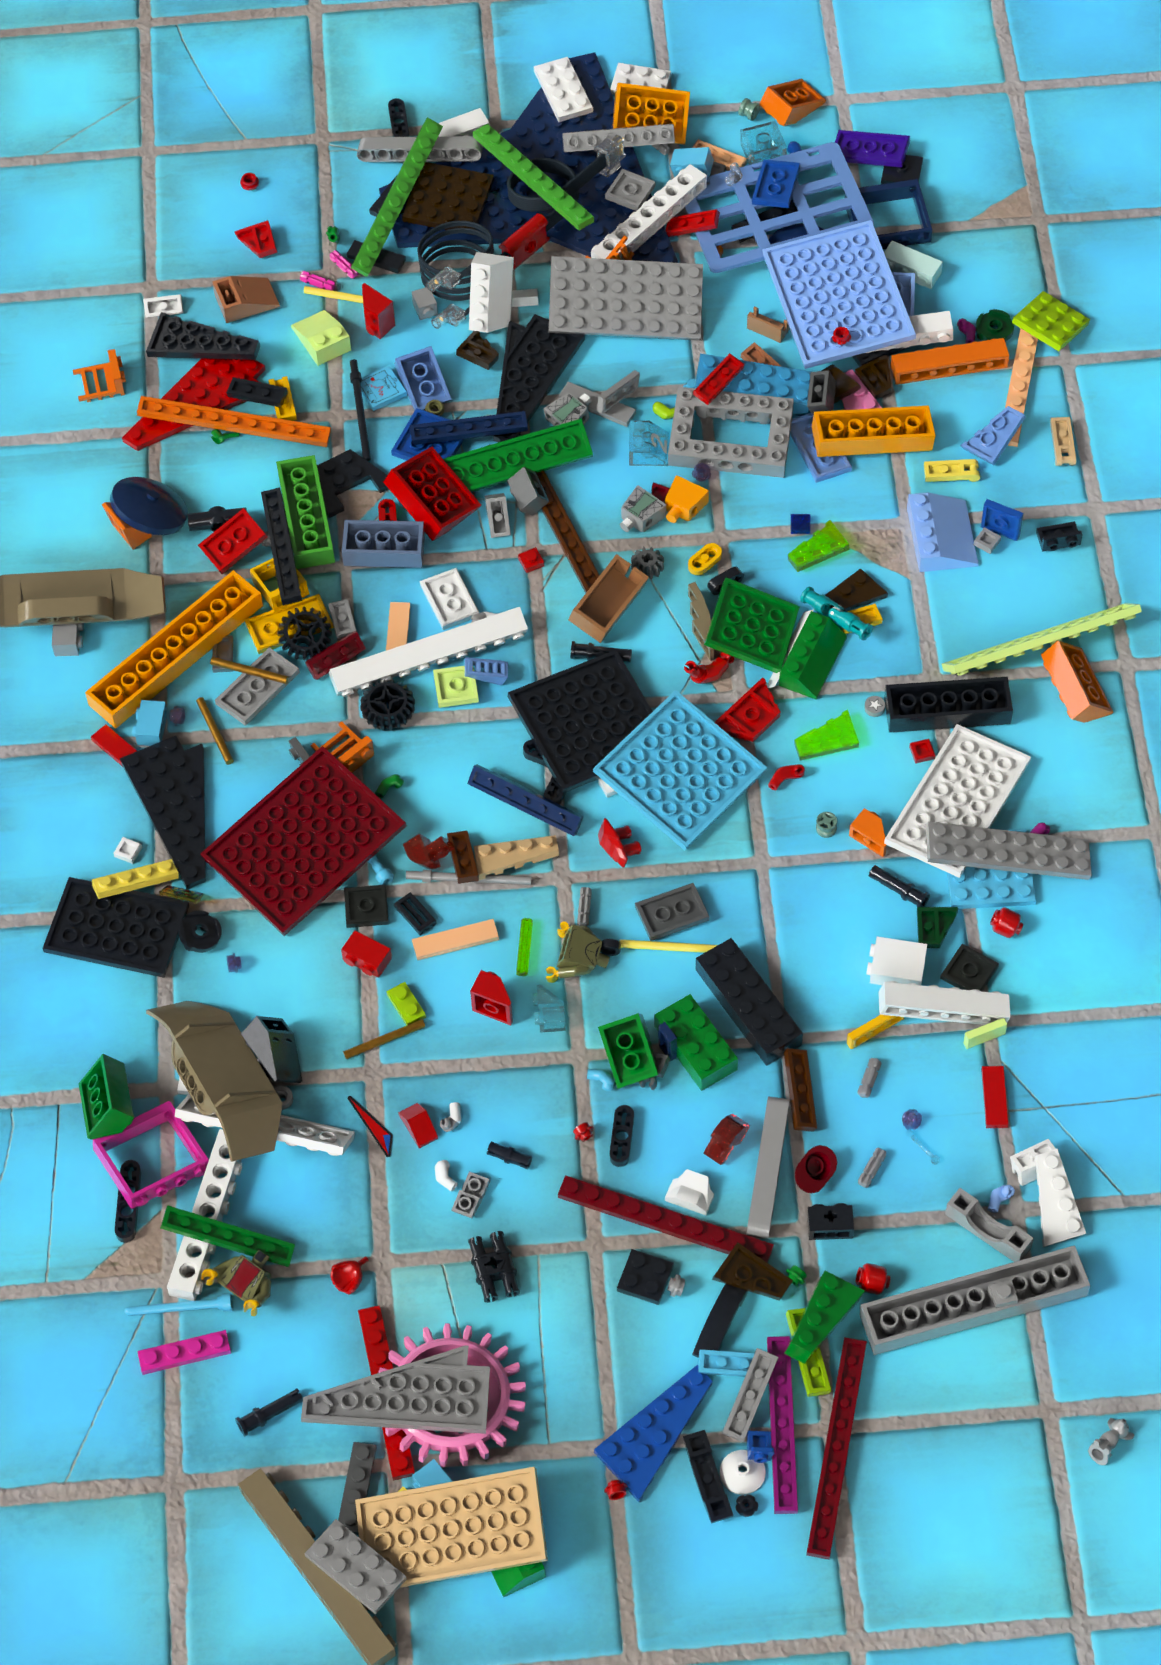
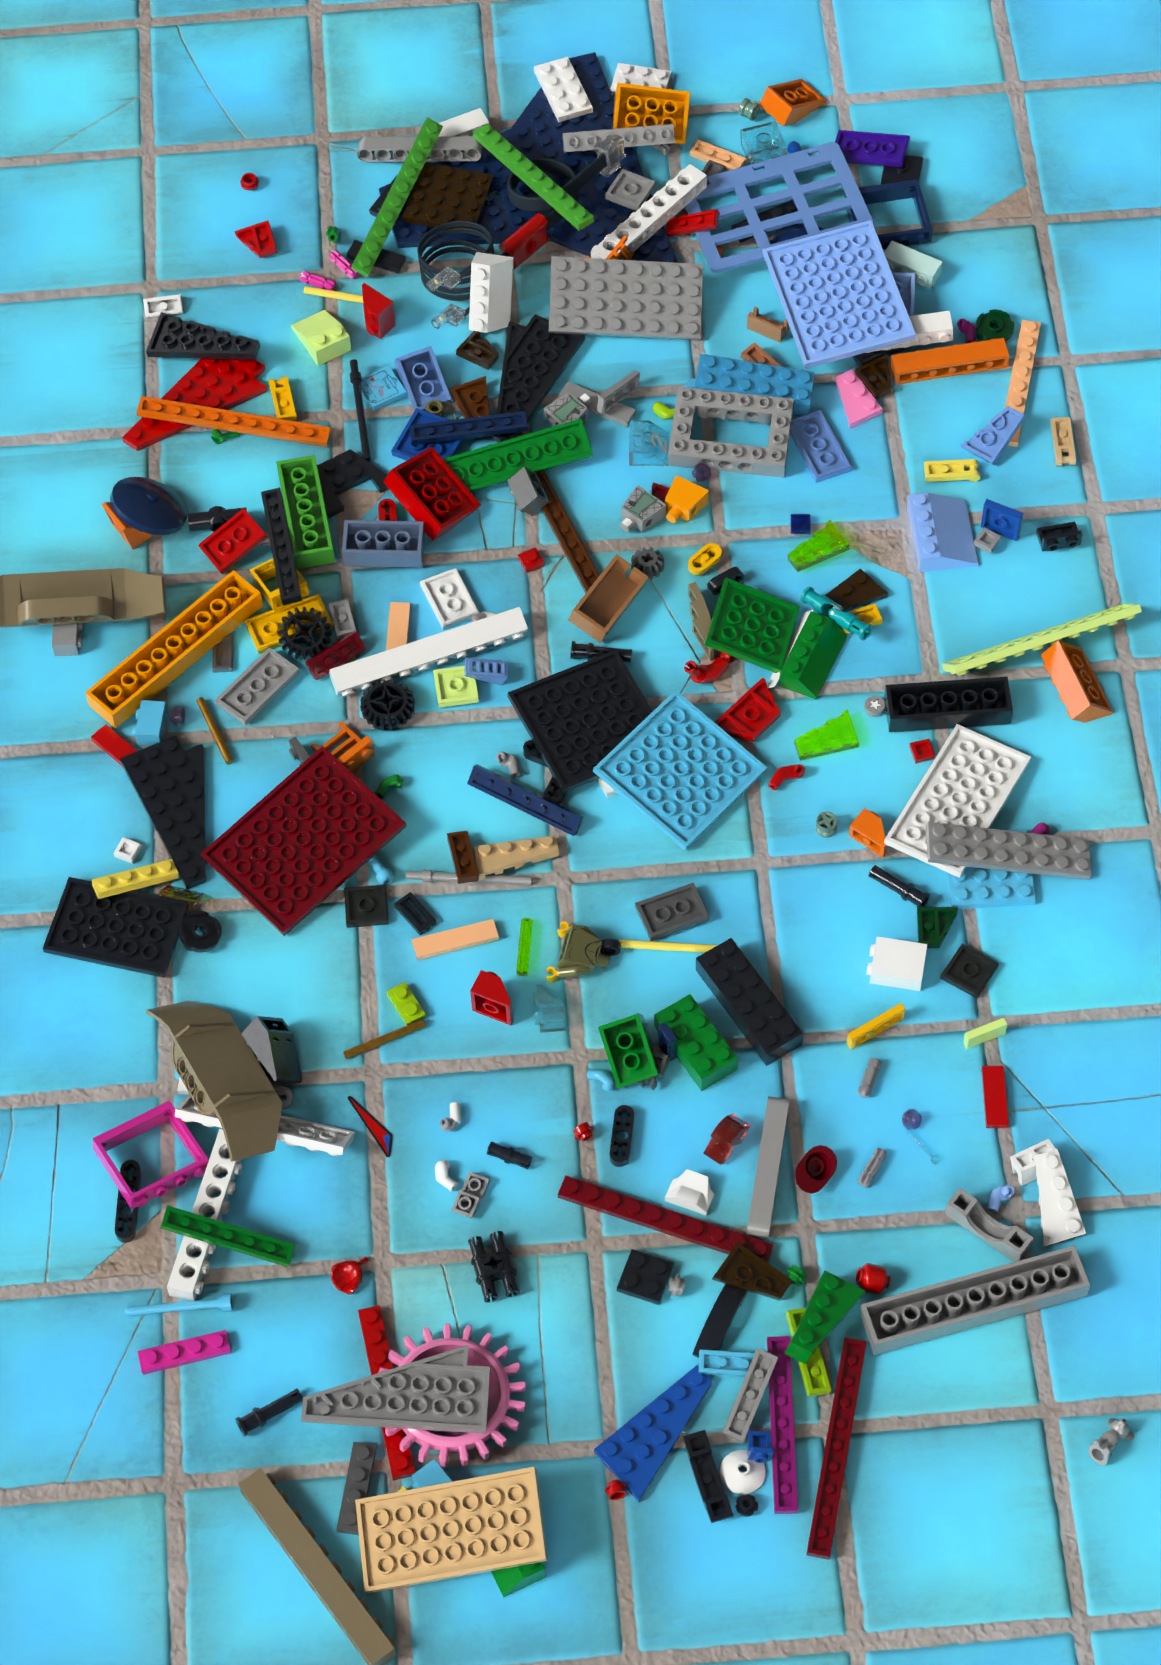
(106, 1098): green slope -> none
(113, 376): orange plate -> none
(233, 963): clear purple plate -> none
(244, 296): nougat slope -> none
(244, 1279): torso -> none
(249, 670): pearl gold bar -> none
(257, 392): black plate -> none
(355, 1566): light grey plate -> none
(366, 954): red brick -> none
(398, 115): black beam -> none
(418, 1124): red slope -> none
(424, 303): light grey brick -> none
(425, 853): clear red brick -> none
(472, 398): none -> reddish brown wing
(497, 515): light grey slope -> none
(510, 762): none -> light grey arm
(524, 297): white slope -> none
(584, 906): light grey axle -> none
(610, 841): red connector -> none
(698, 157): medium azure brick -> none
(718, 379): red tile -> none
(735, 175): clear arm -> none
(776, 183): blue plate -> none
(800, 1090): reddish brown plate -> none
(821, 391): dark grey brick -> none
(821, 1229): black brick -> none
(841, 335): red plate -> none
(844, 384): dark brown wing -> none
(873, 431): light orange brick -> none
(943, 1003): white brick -> none
(1003, 1294): light grey plate -> none
(1006, 922): red head -> none
(1050, 321): lime plate -> none

